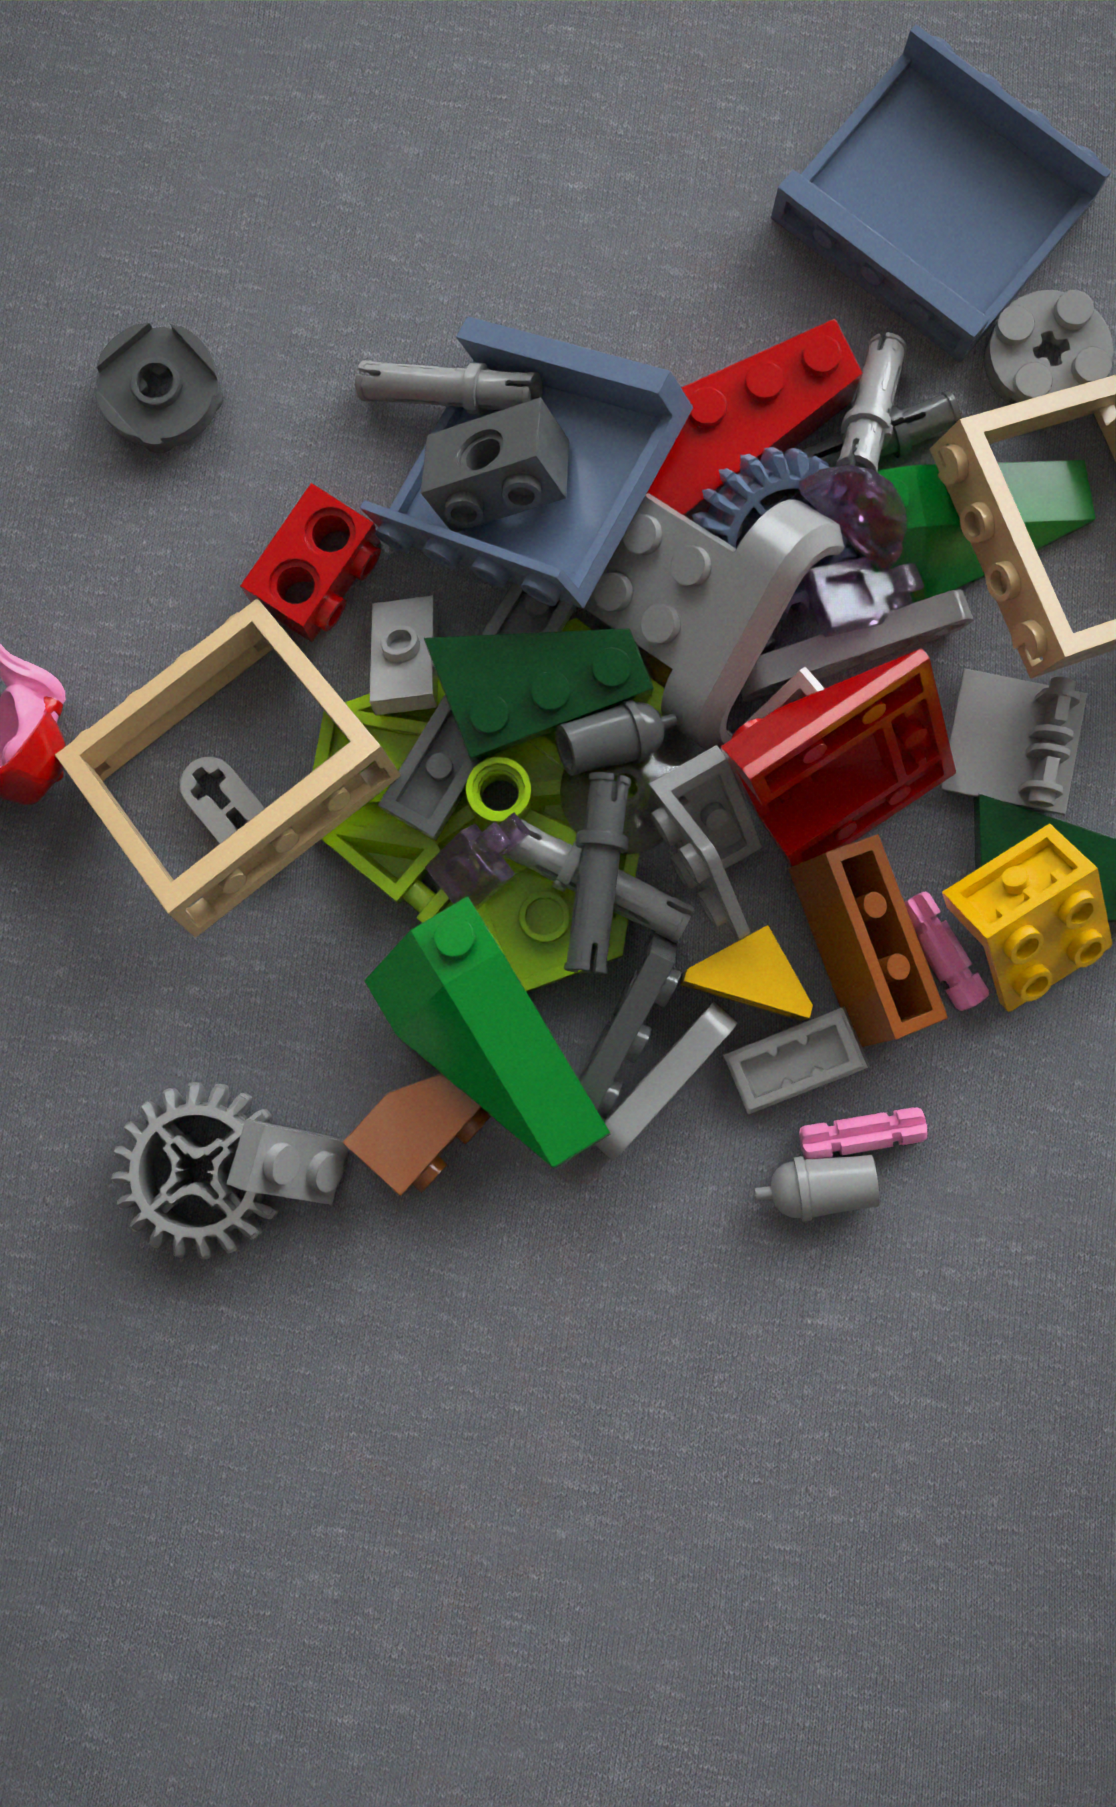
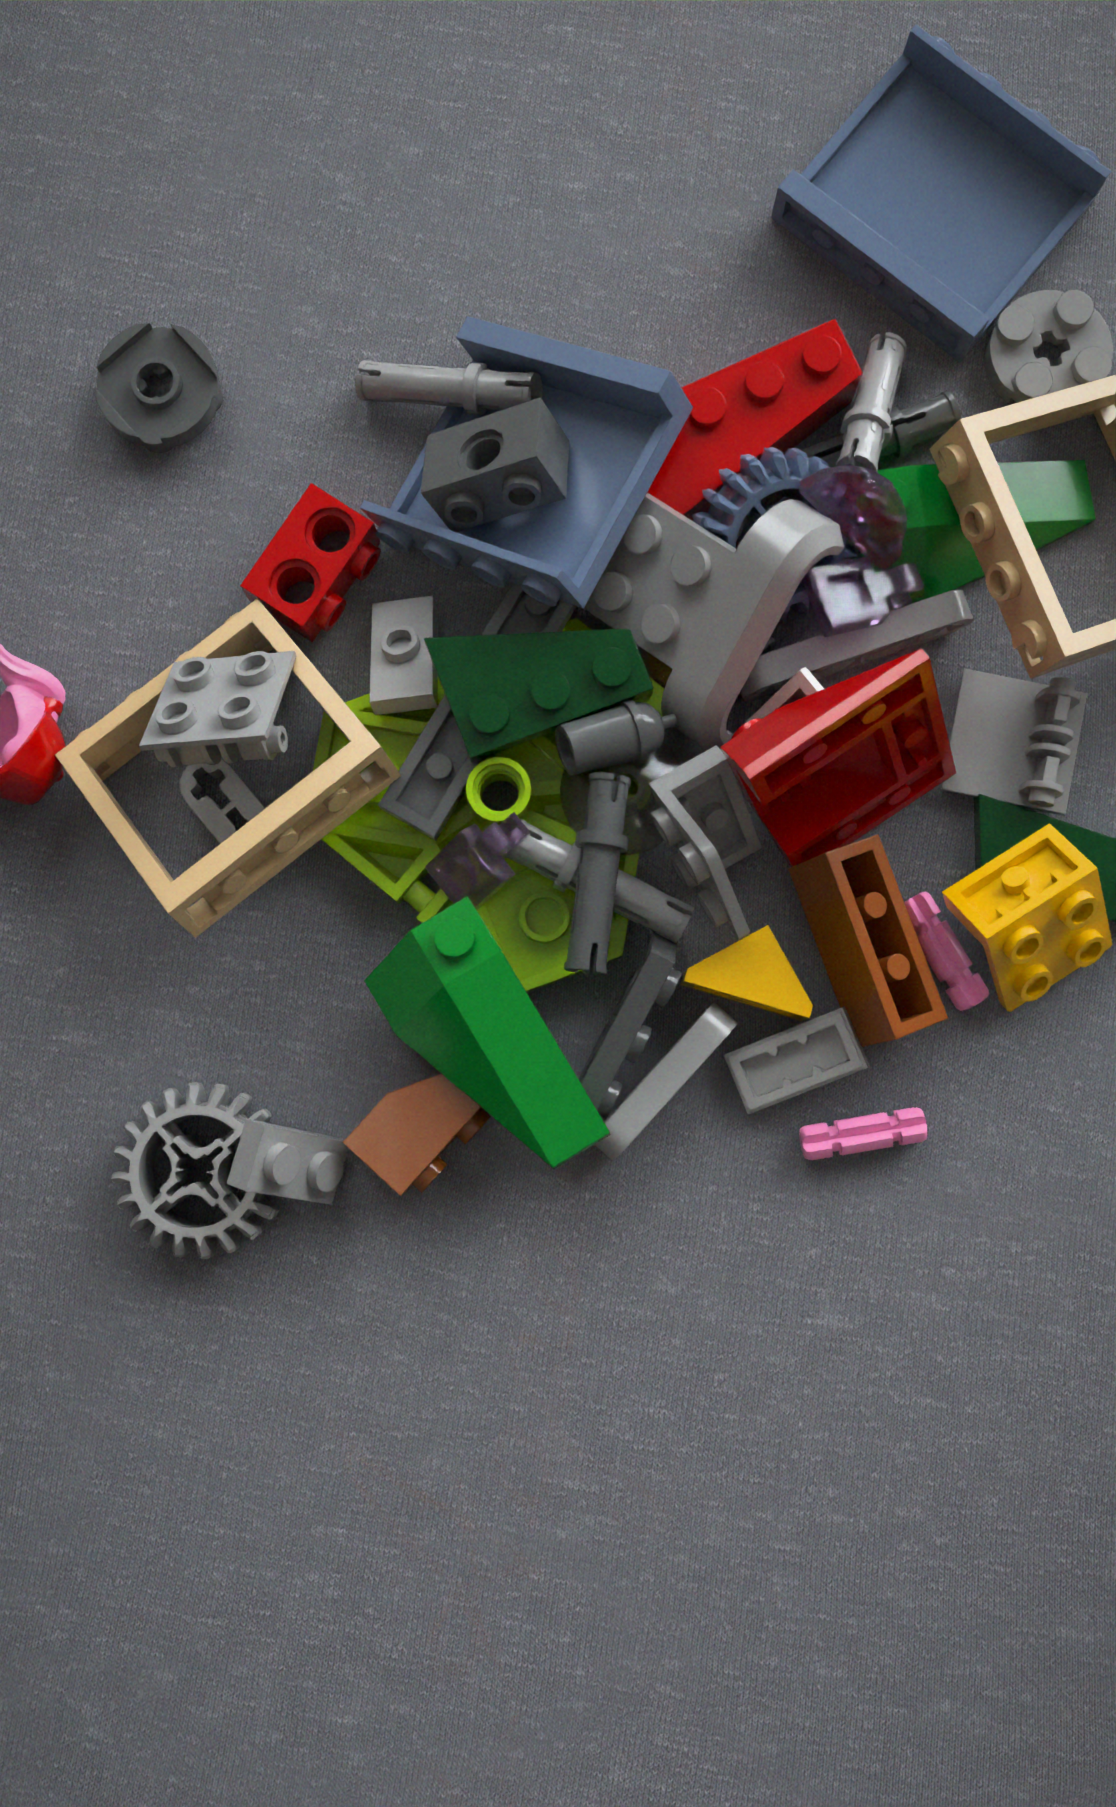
(220, 710): none -> light grey hinge
(822, 1186): light grey piece -> none

